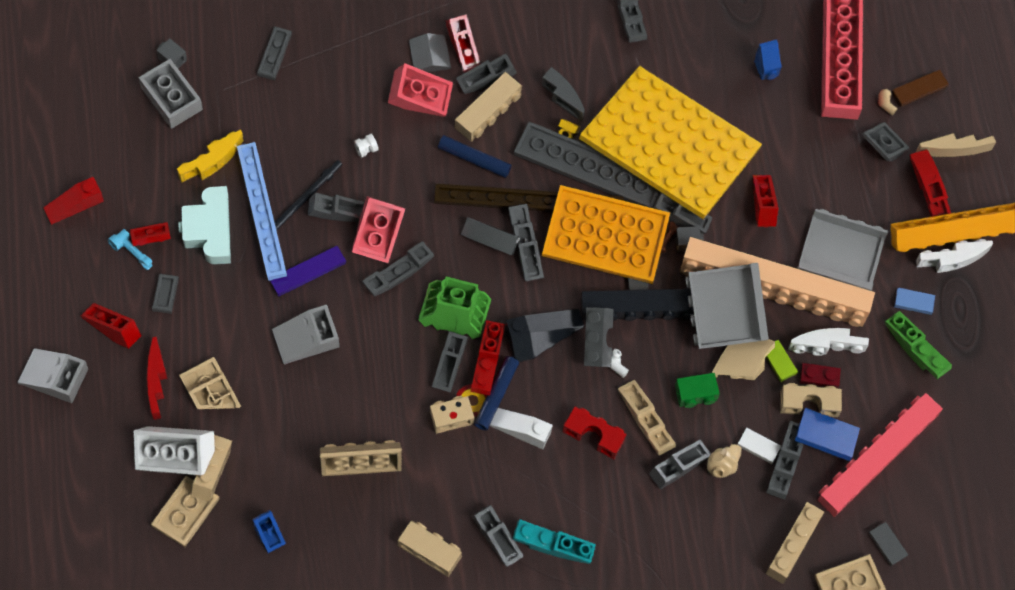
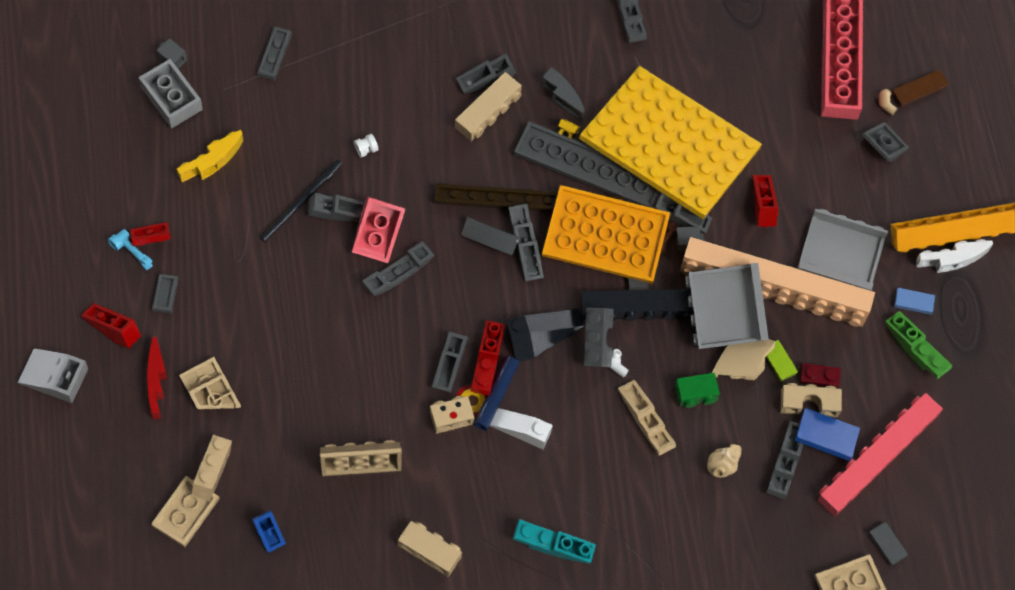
(74, 200): red slope -> none
(173, 450): white slope -> none
(208, 225): light aqua brick -> none
(261, 211): light blue plate -> none
(306, 335): light grey slope -> none
(308, 271): dark purple tile -> none
(420, 91): coral slope -> none
(430, 52): dark grey slope -> none
(455, 307): bright green slope -> none
(463, 42): slope -> none
(474, 156): dark blue piece -> none
(497, 535): dark grey slope -> none
(582, 422): red arch -> none
(679, 464): dark grey slope -> none
(759, 445): white tile -> none
(768, 60): blue slope -> none
(795, 543): tan brick -> none
(821, 340): white slope -> none
(930, 182): red slope -> none
(950, 147): tan slope -> none

